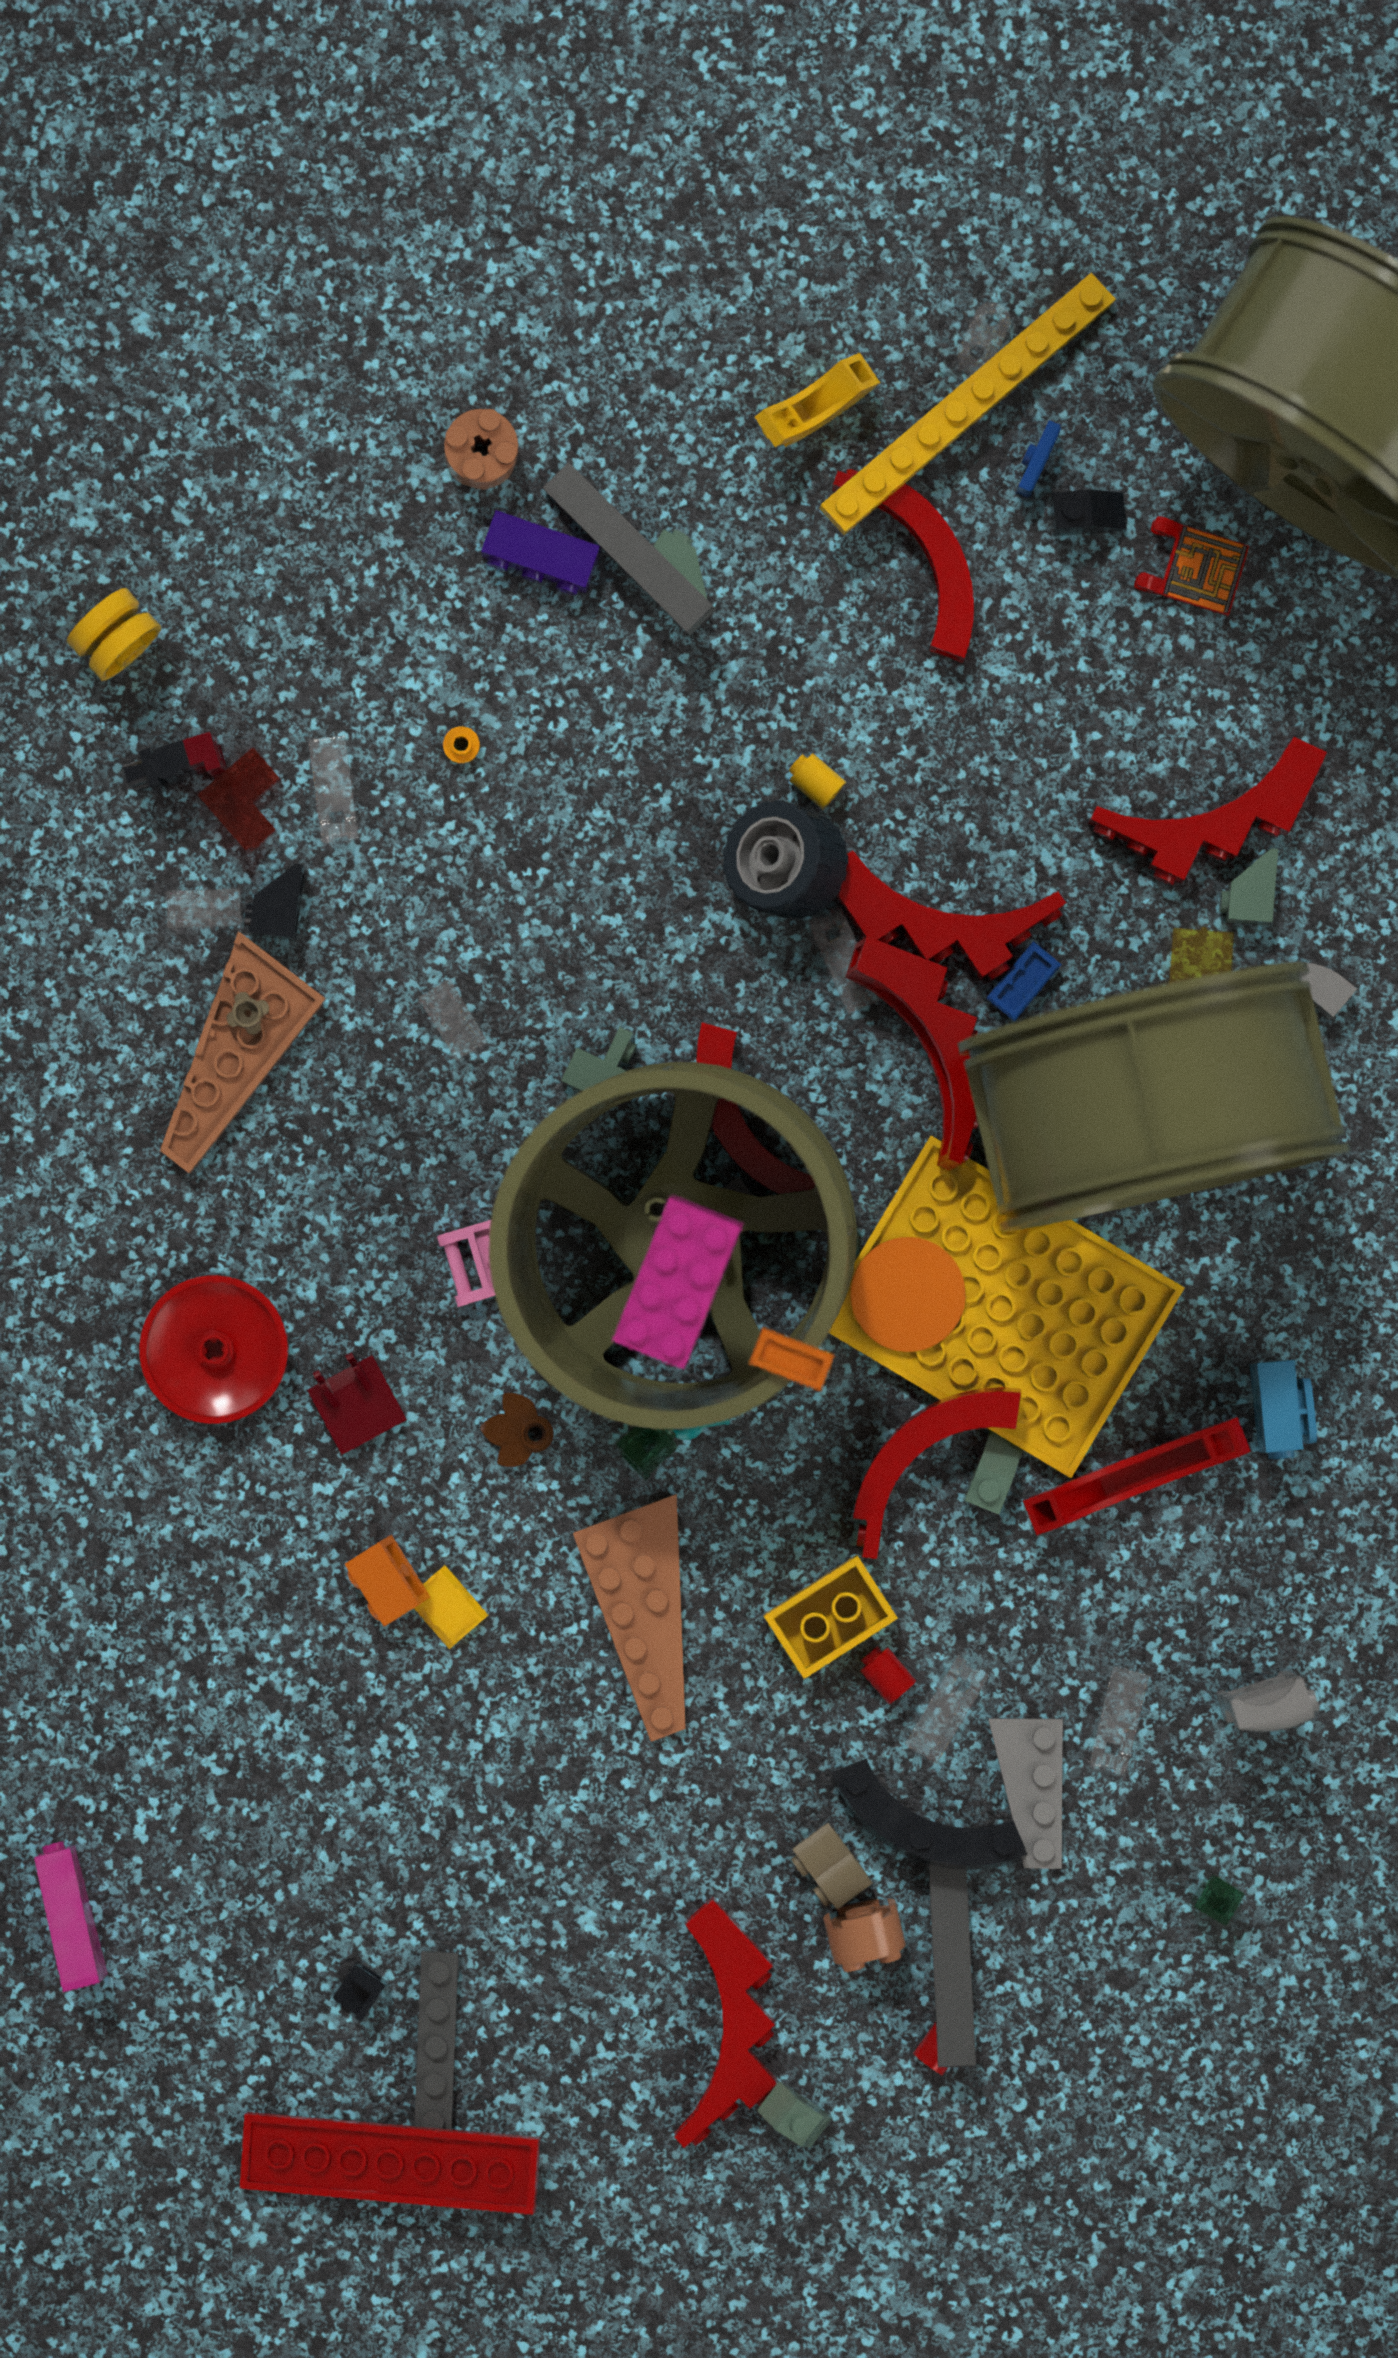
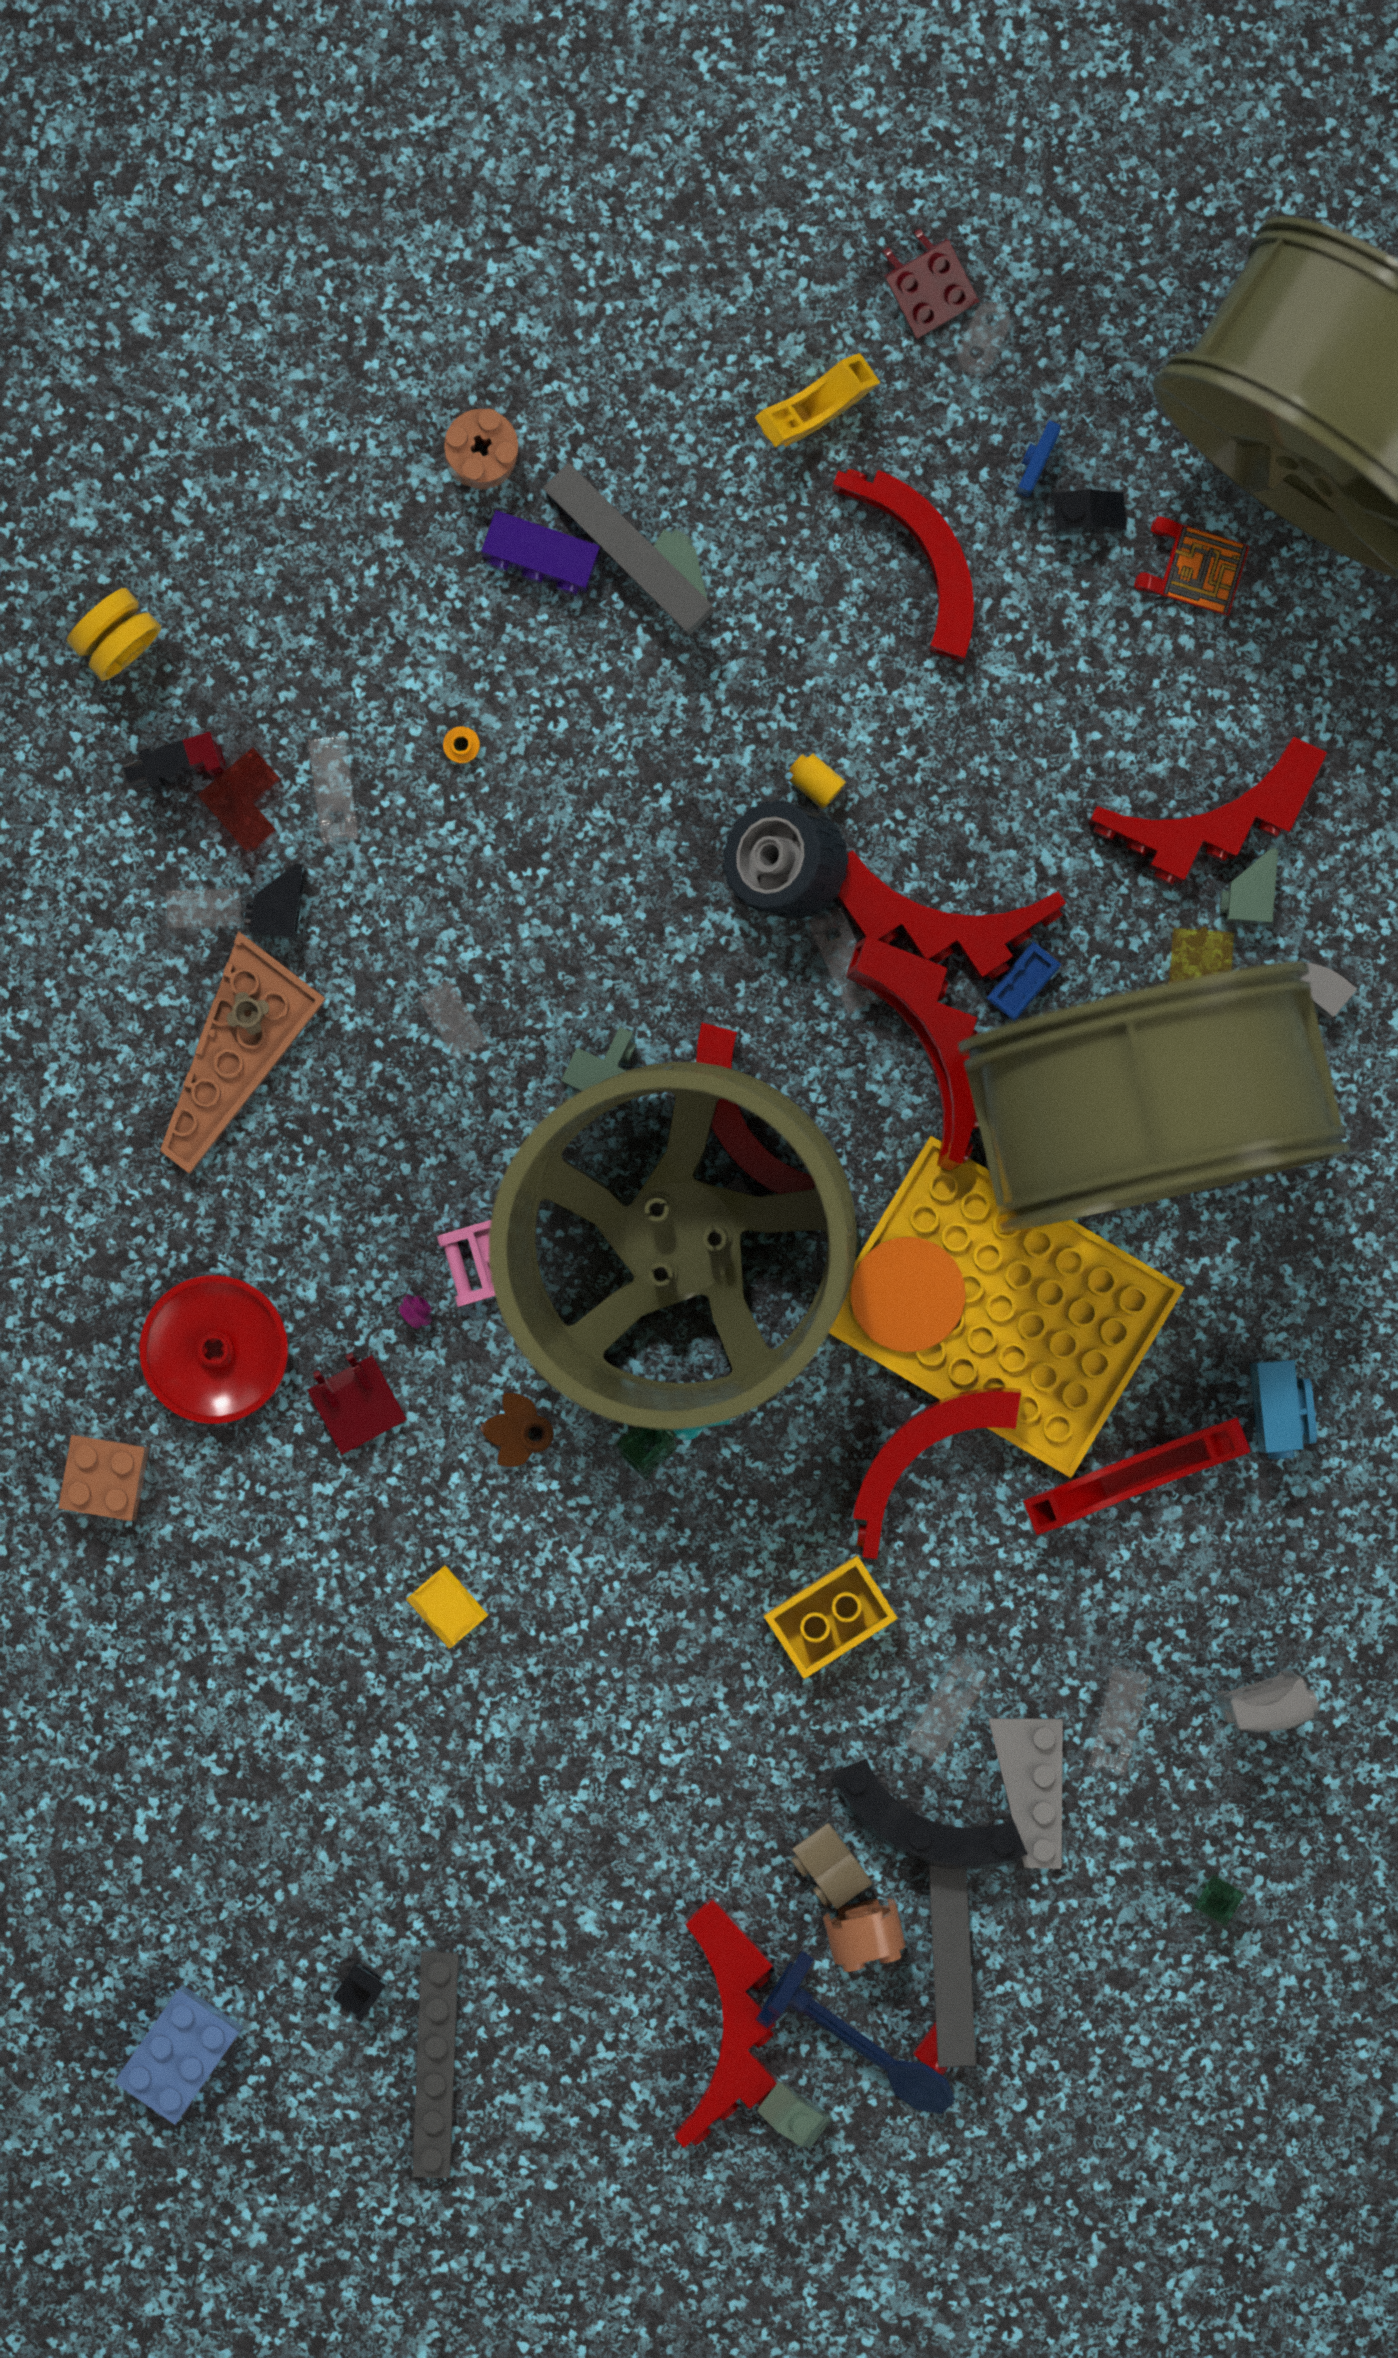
(69, 1917): dark pink slope -> none
(103, 1477): none -> nougat brick
(178, 2054): none -> medium blue brick
(386, 1581): orange brick -> none
(390, 2163): red plate -> none
(415, 1311): none -> magenta plate
(638, 1590): nougat wing -> none
(678, 1281): dark pink brick -> none
(791, 1359): orange tile -> none
(886, 1674): red brick -> none
(910, 2081): none -> dark blue piece
(930, 286): none -> dark red plate
(967, 404): yellow plate -> none
(993, 1474): sand green slope -> none

